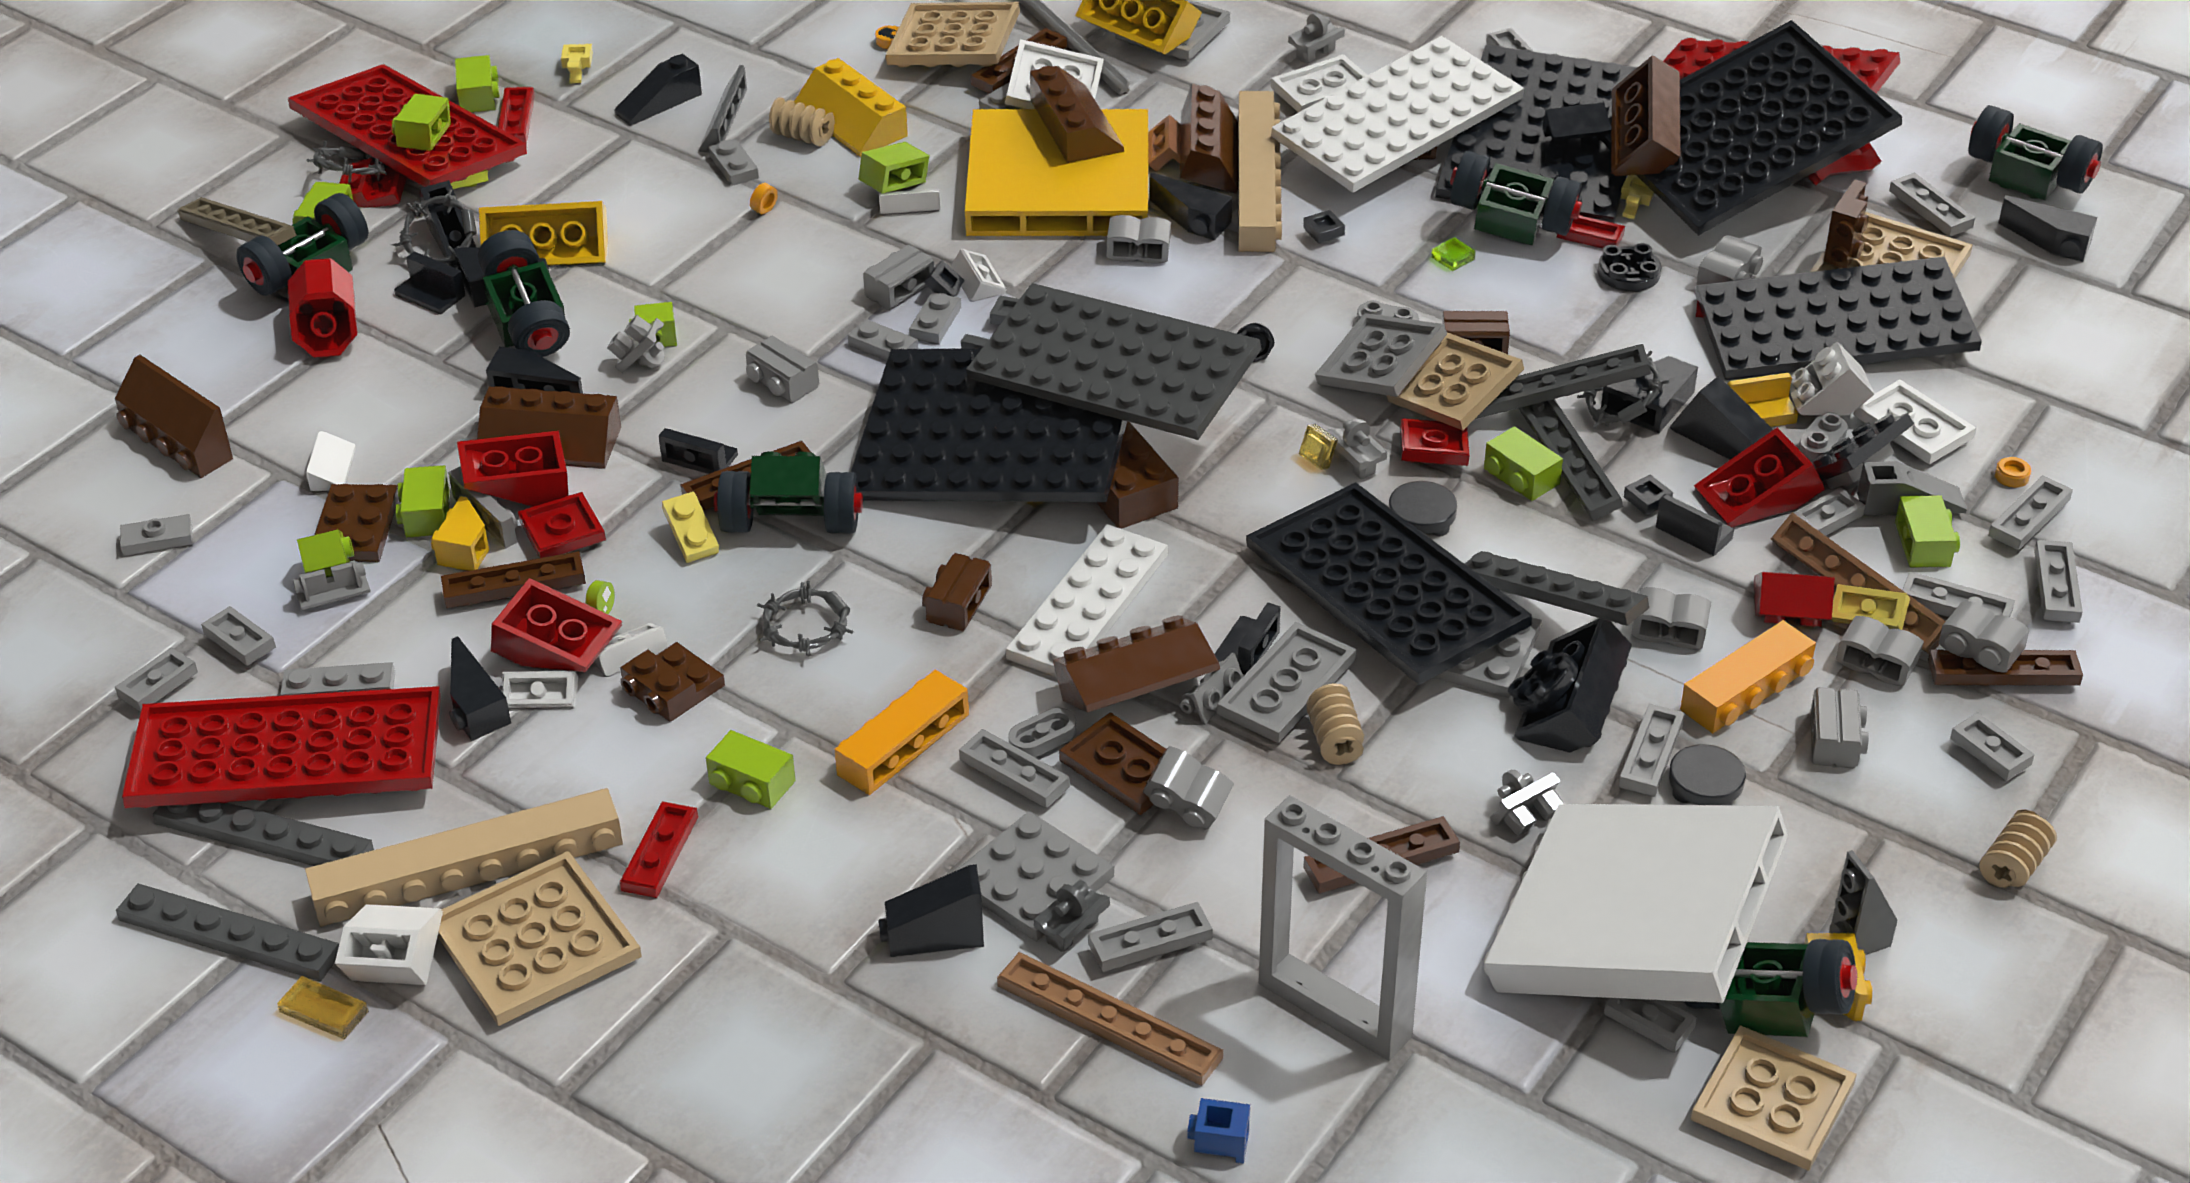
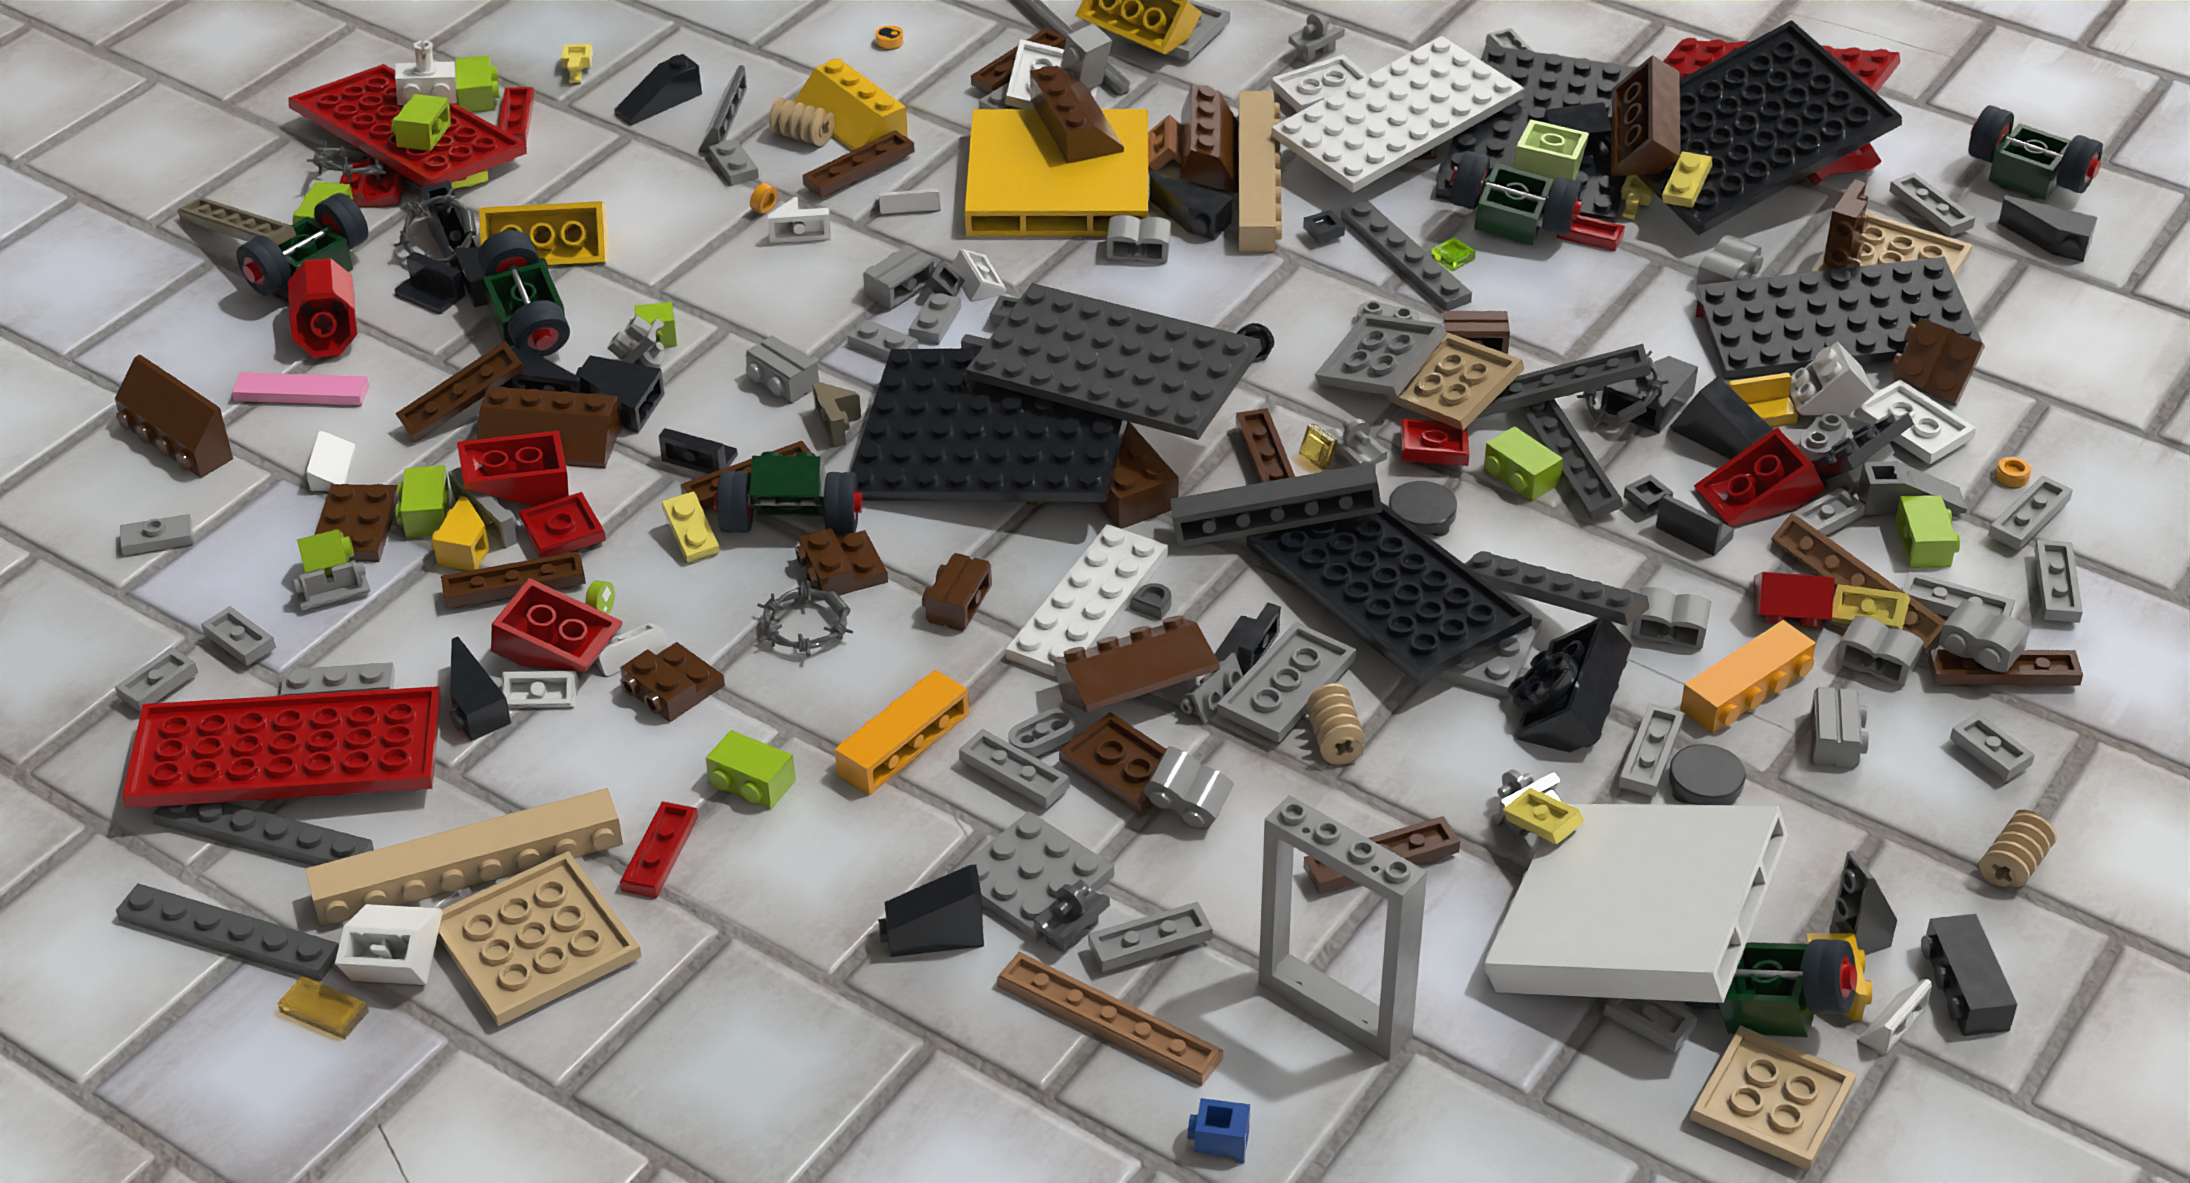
(300, 388): none -> bright pink tile
(425, 76): none -> white brick
(460, 391): none -> reddish brown plate
(635, 385): none -> black slope
(798, 225): none -> white slope
(835, 410): none -> dark tan slope
(840, 562): none -> reddish brown plate
(858, 163): none -> reddish brown plate
(893, 167): lime brick -> none
(953, 34): tan plate -> none
(1087, 55): none -> light grey brick
(1152, 600): none -> dark grey tile
(1263, 445): none -> reddish brown plate
(1276, 505): none -> dark grey brick
(1406, 255): none -> dark grey plate
(1543, 815): none -> light yellow plate
(1550, 150): none -> yellowish green slope
(1629, 267): black tile -> none
(1687, 179): none -> light yellow plate
(1897, 1018): none -> white slope
(1937, 360): none -> reddish brown plate
(1969, 975): none -> black brick

